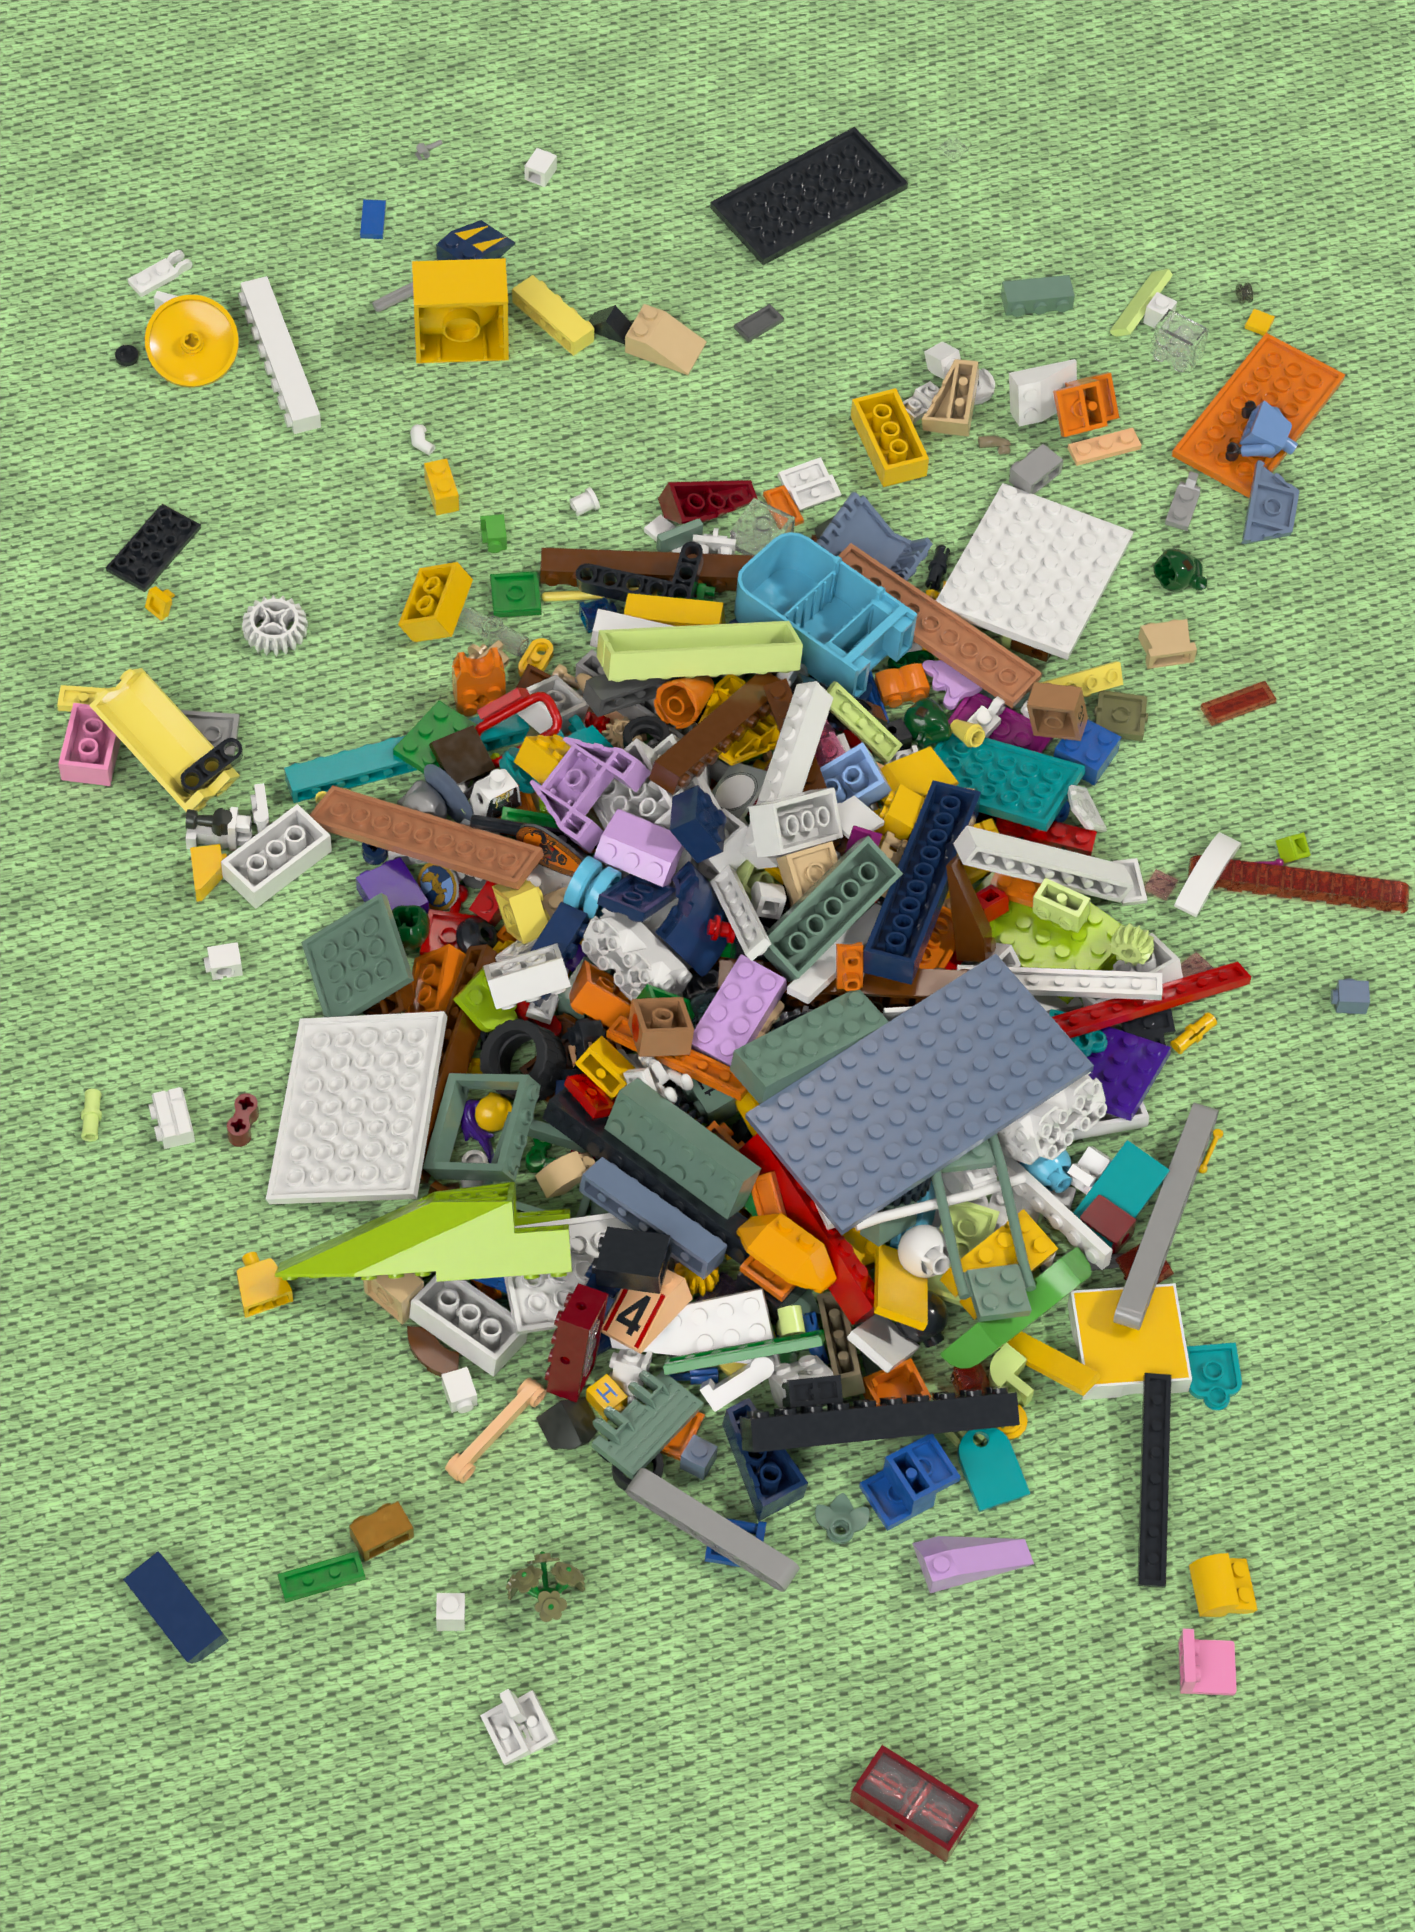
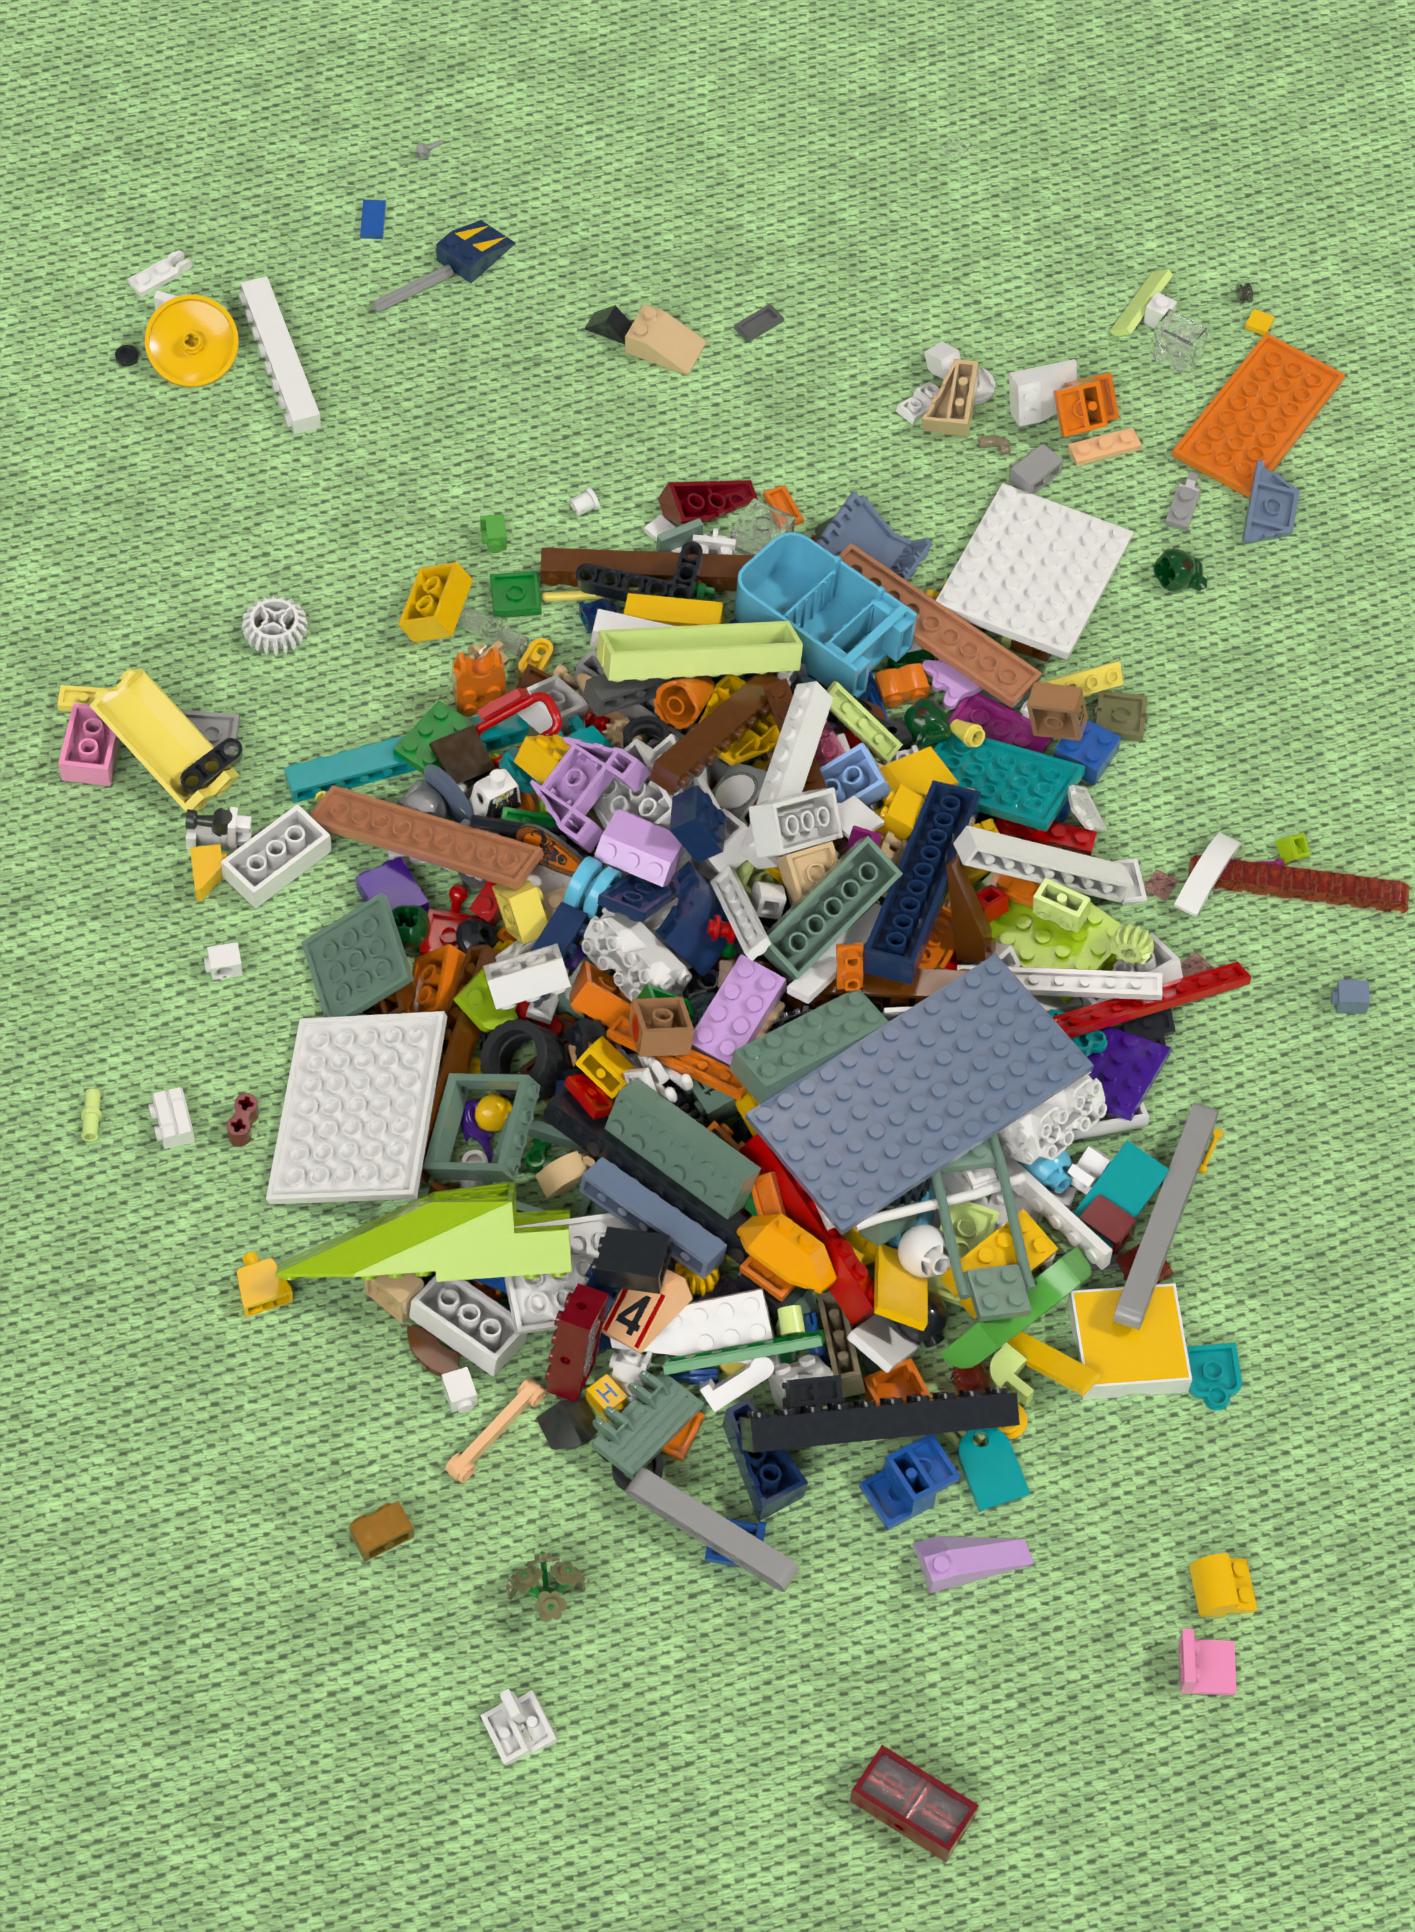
(153, 547): black tile -> none
(159, 602): yellow tile -> none
(175, 1609): dark blue brick -> none
(259, 807): white plate -> none
(321, 1576): green plate -> none
(373, 857): dark blue wheel -> none
(418, 439): white arm -> none
(439, 885): shield -> none
(441, 486): yellow brick -> none
(450, 1612): white brick -> none
(460, 310): yellow piece -> none
(540, 167): white brick -> none
(553, 315): light yellow brick -> none
(698, 1457): sand blue brick -> none
(808, 195): black plate -> none
(809, 484): white slope -> none
(841, 1515): sand green plate -> none
(889, 437): yellow brick -> none
(937, 567): black pin -> none
(988, 718): white plate -> none
(1037, 295): sand green brick -> none
(1154, 1480): black tile -> none
(1167, 643): tan hips -> none
(1193, 1033): yellow pin -> none
(1238, 703): clear red tile -> none
(1264, 433): medium blue torso -> none

